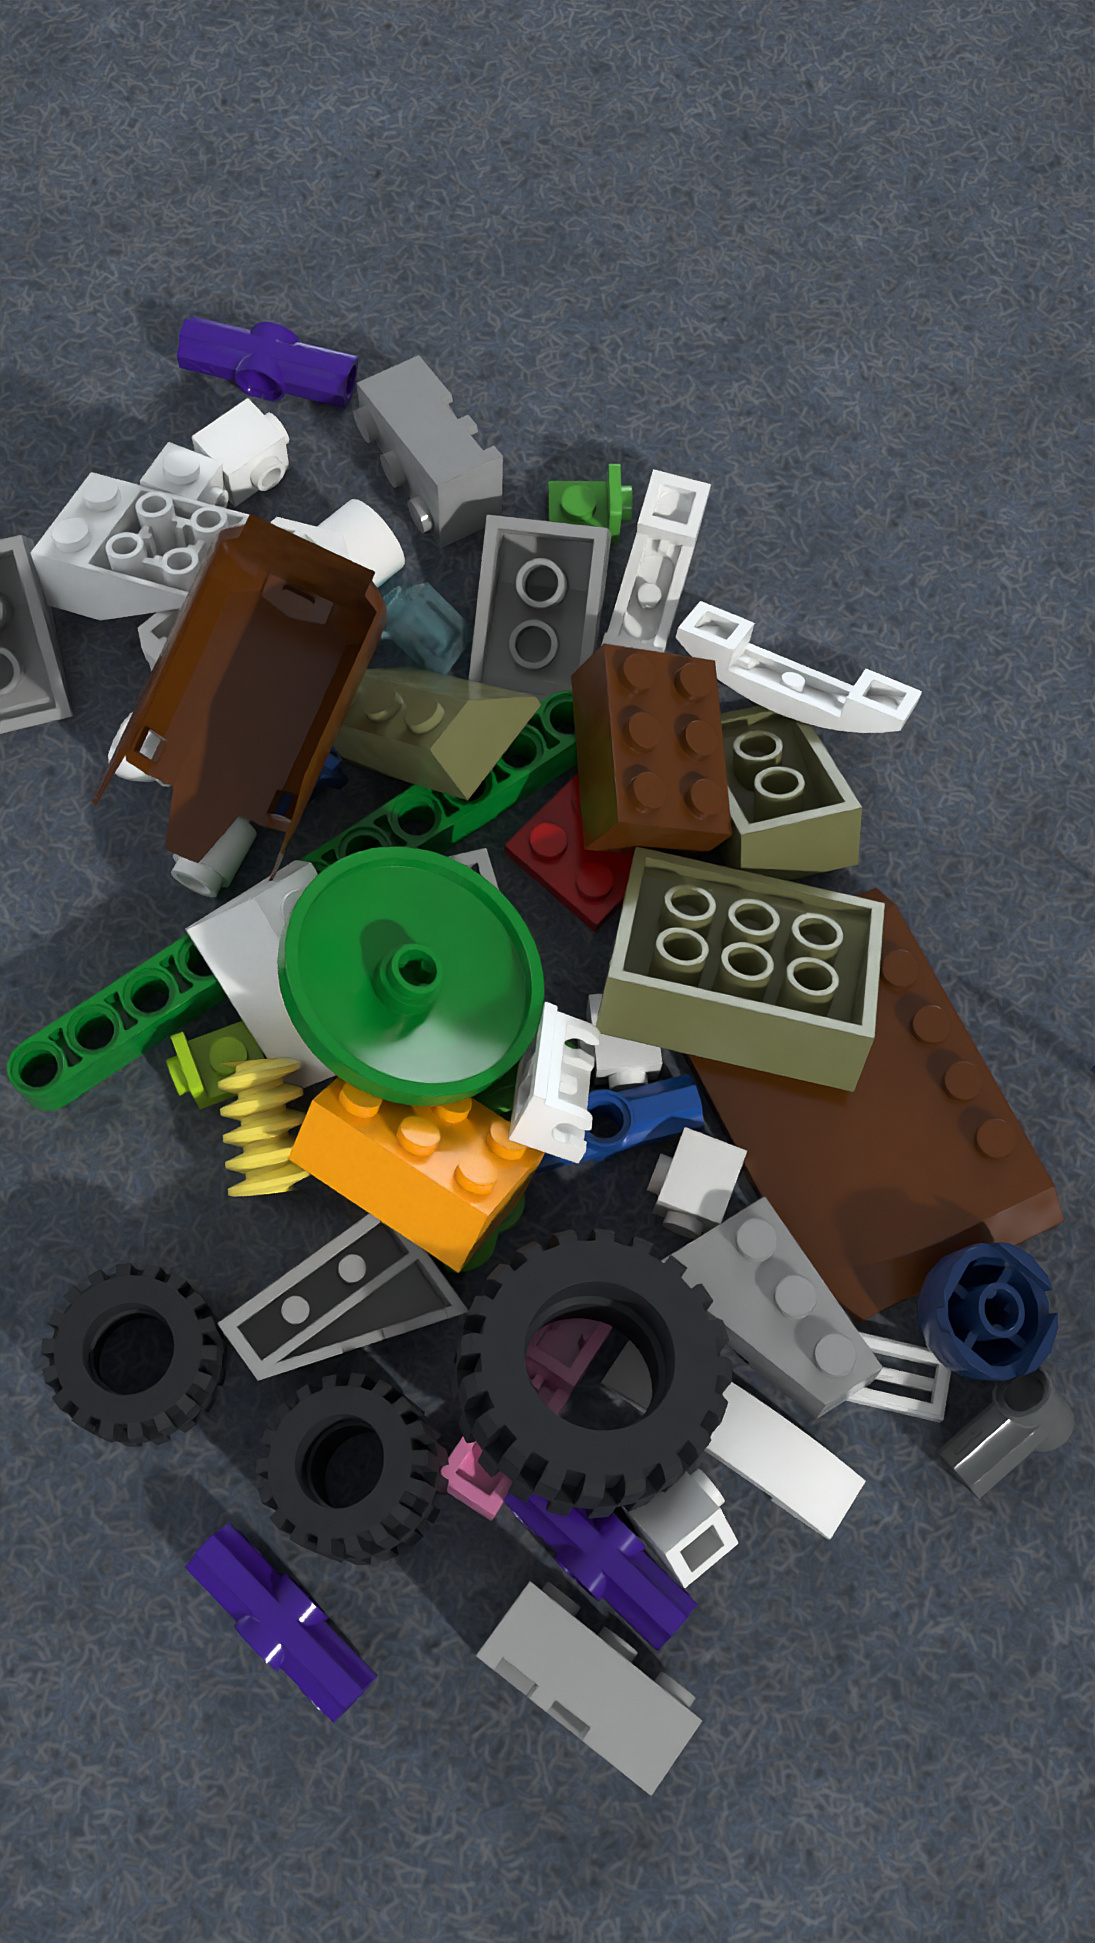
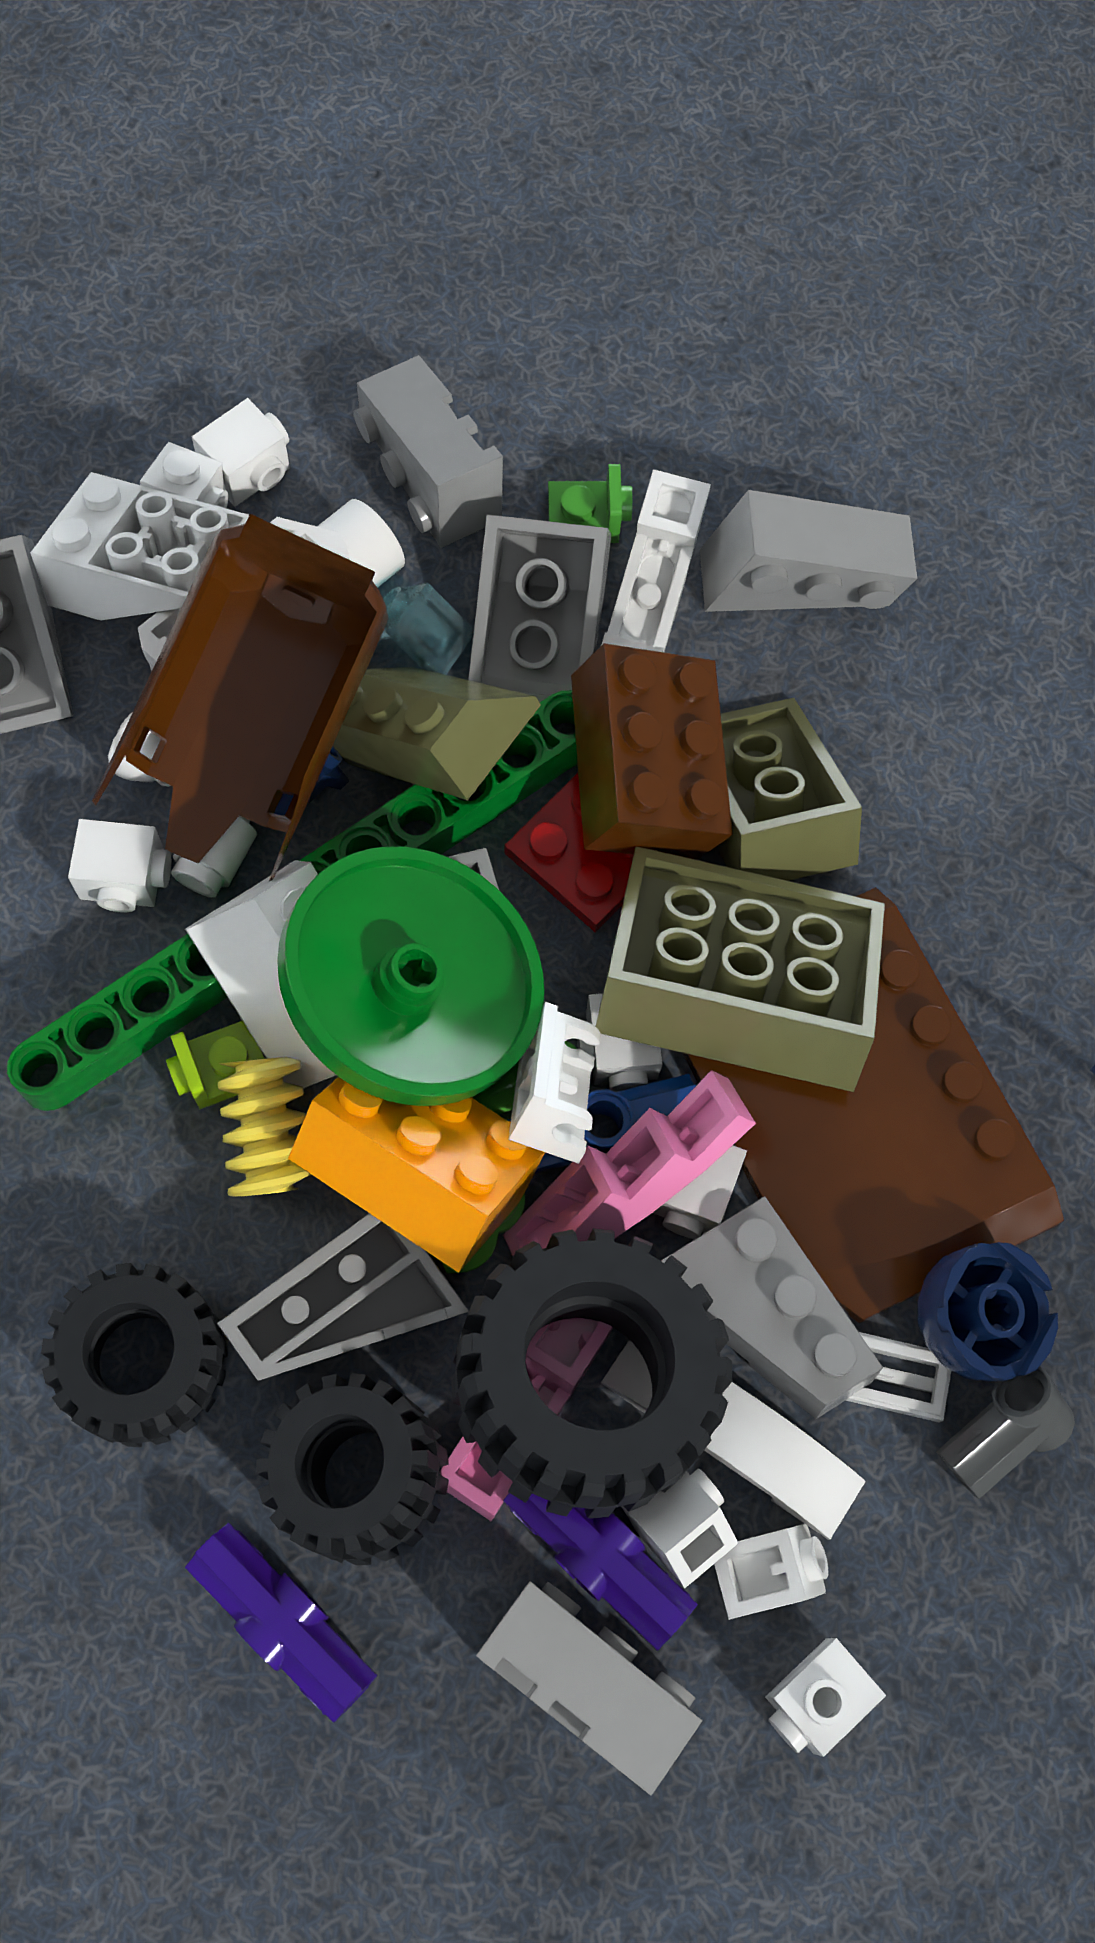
(118, 864): none -> white brick
(267, 361): dark purple piece -> none
(640, 1170): none -> bright pink slope
(772, 1571): none -> white bracket
(788, 687): white slope -> none
(805, 556): none -> light grey wedge
(822, 1699): none -> white brick

